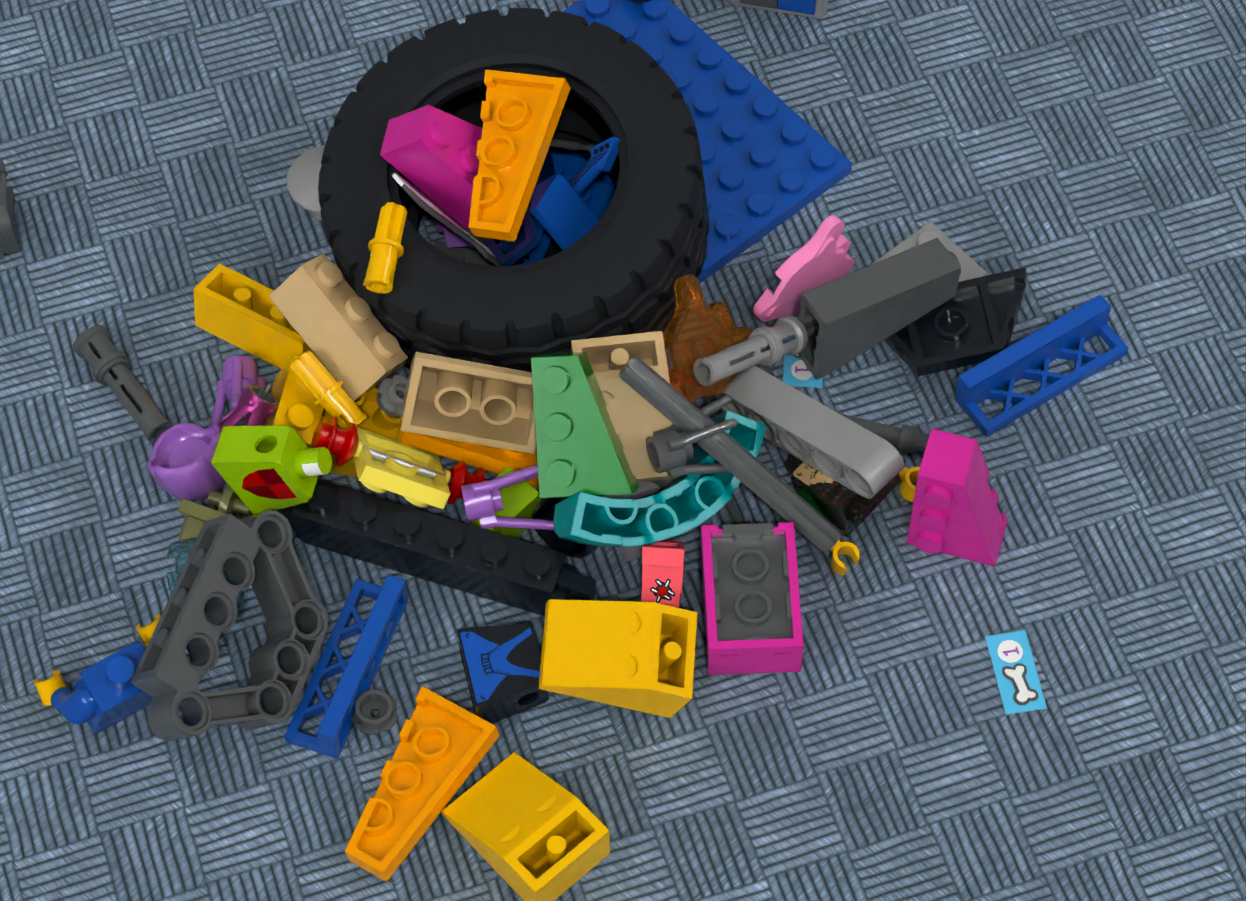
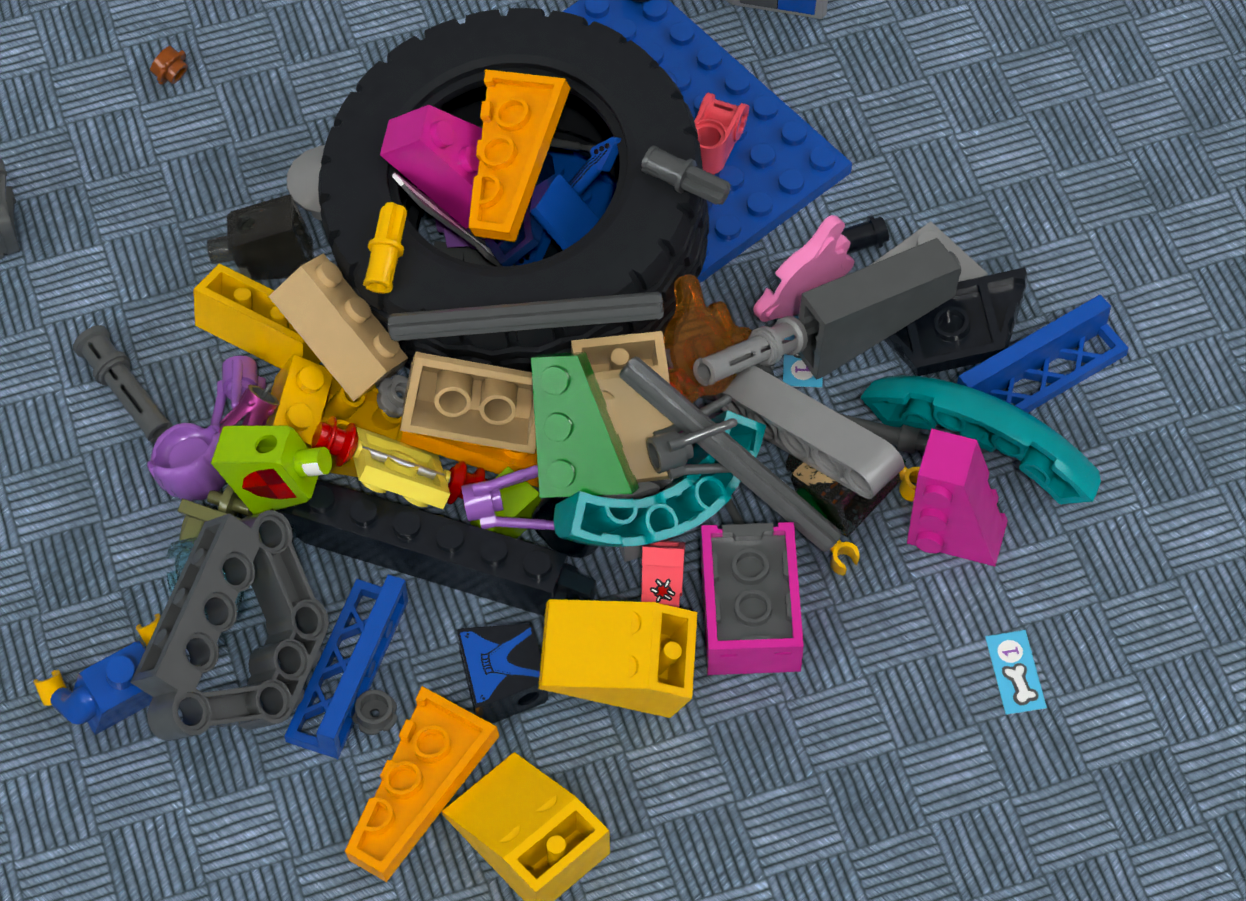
(169, 65): none -> dark orange plate
(264, 240): none -> clear smoke torso
(327, 390): yellow axle -> none
(525, 316): none -> dark grey axle
(685, 175): none -> dark grey axle
(718, 129): none -> coral piece
(867, 234): none -> black pin
(994, 424): none -> teal brick

